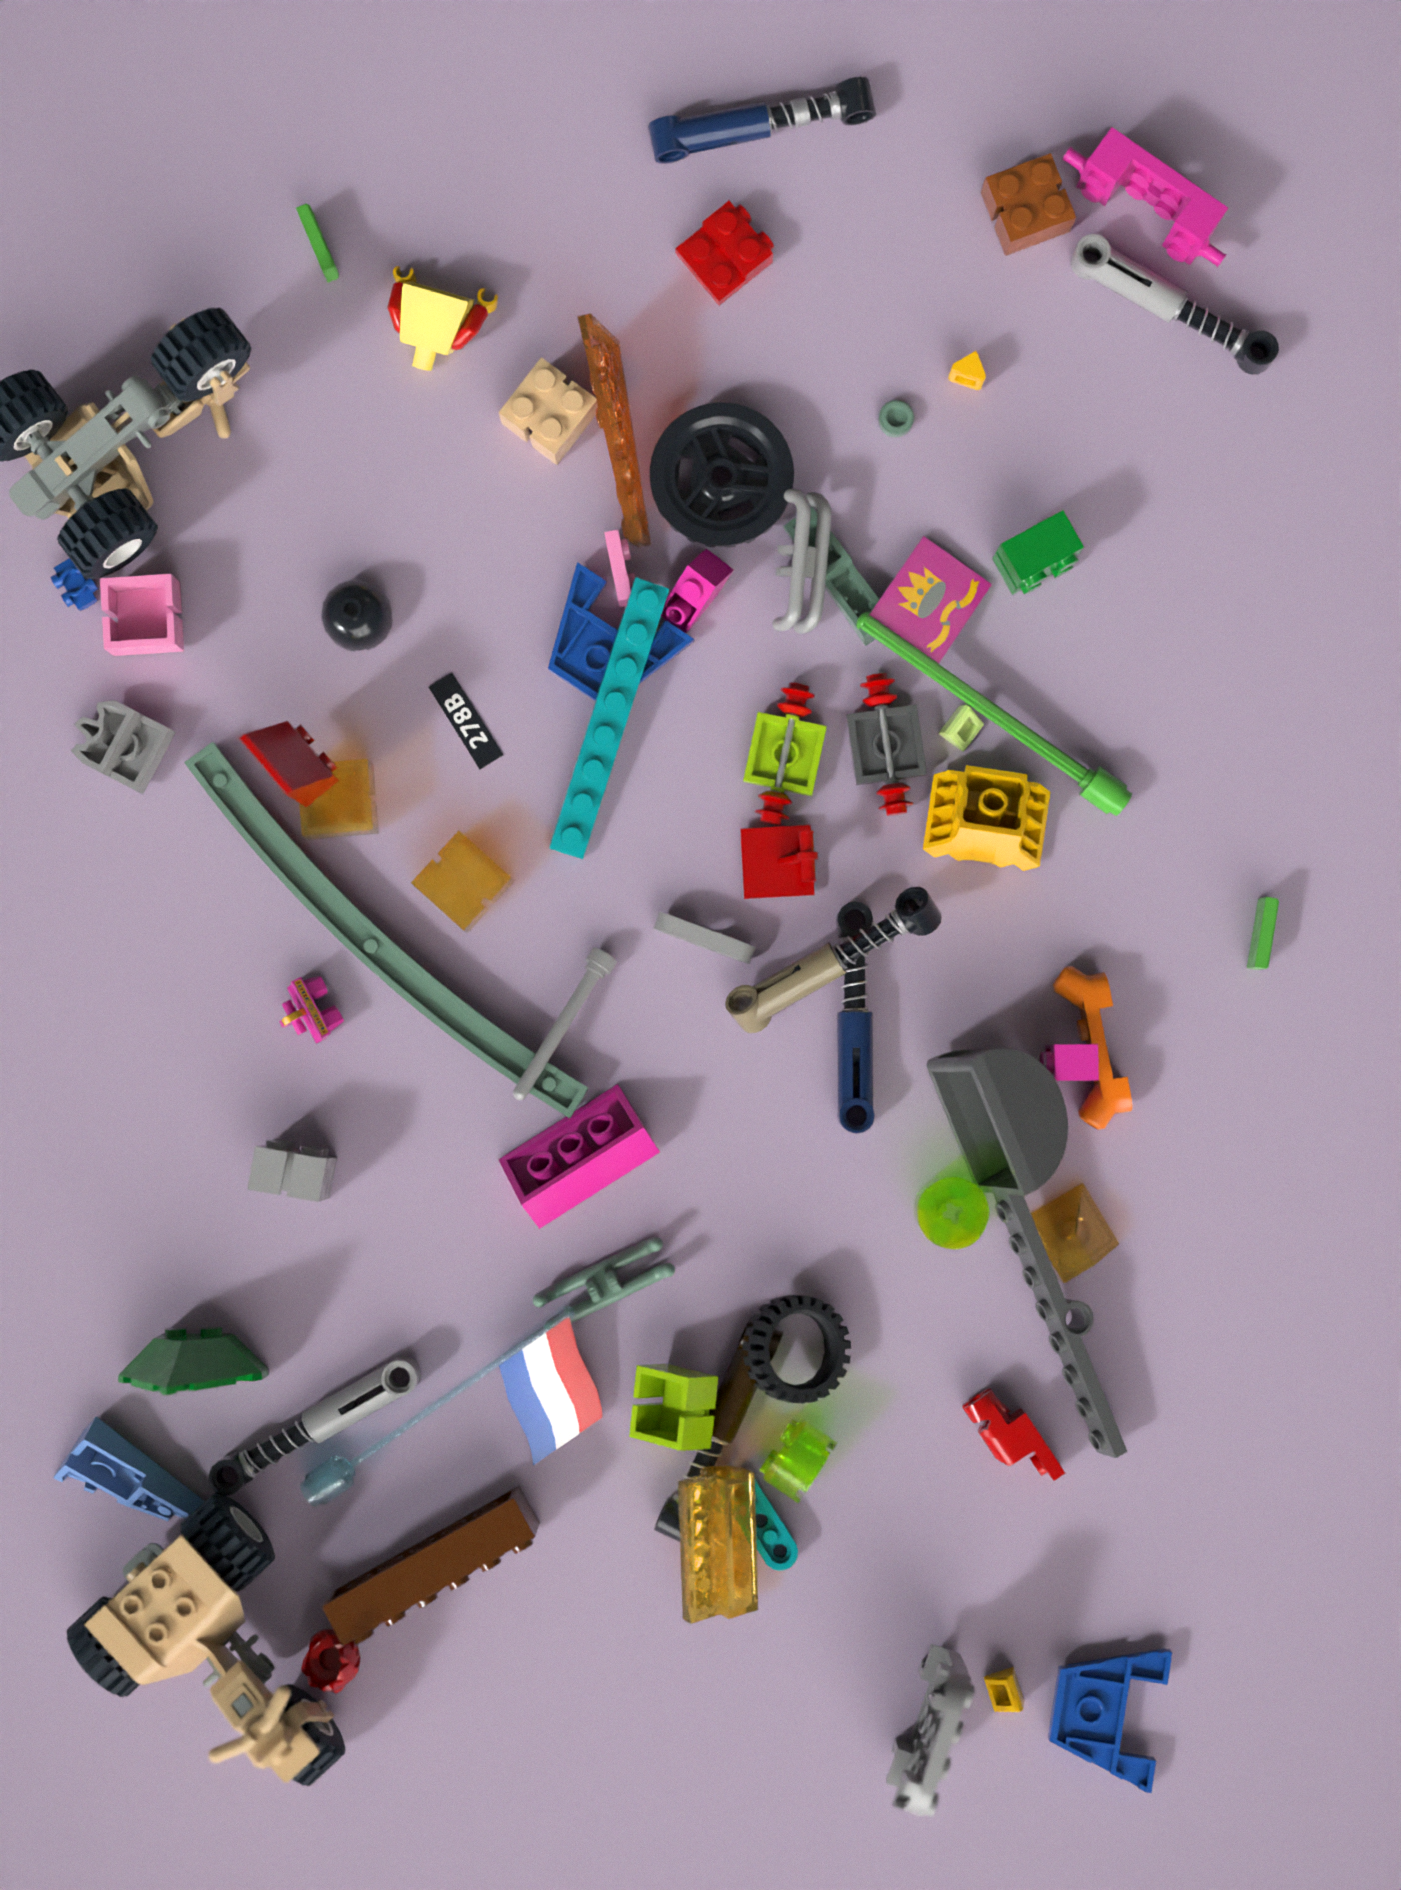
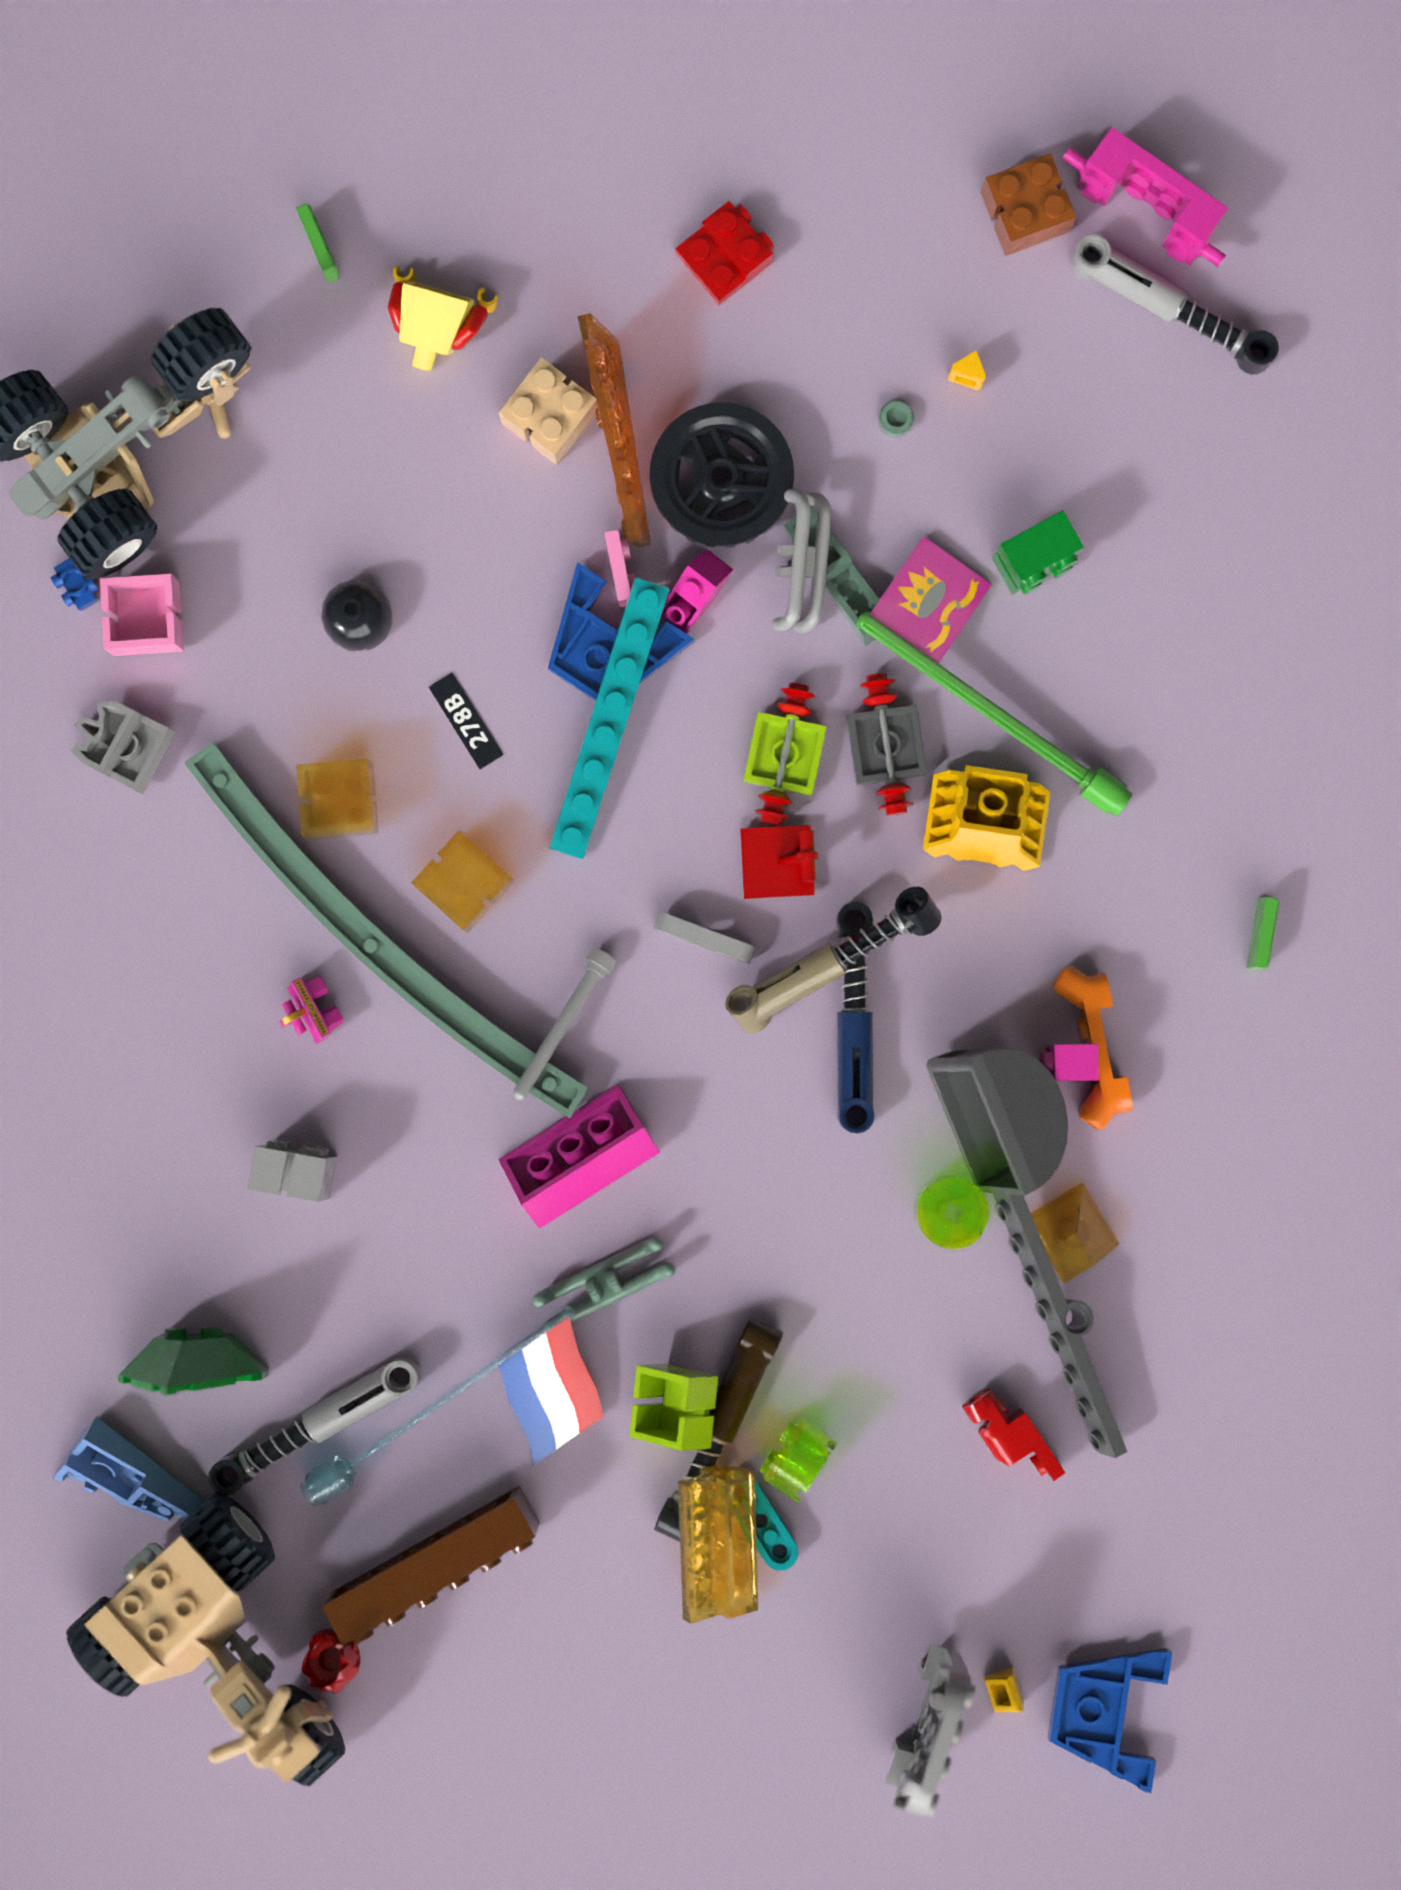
(292, 761): red slope -> none
(677, 137): piece -> none
(834, 1346): black tyre -> none
(961, 727): yellowish green slope -> none

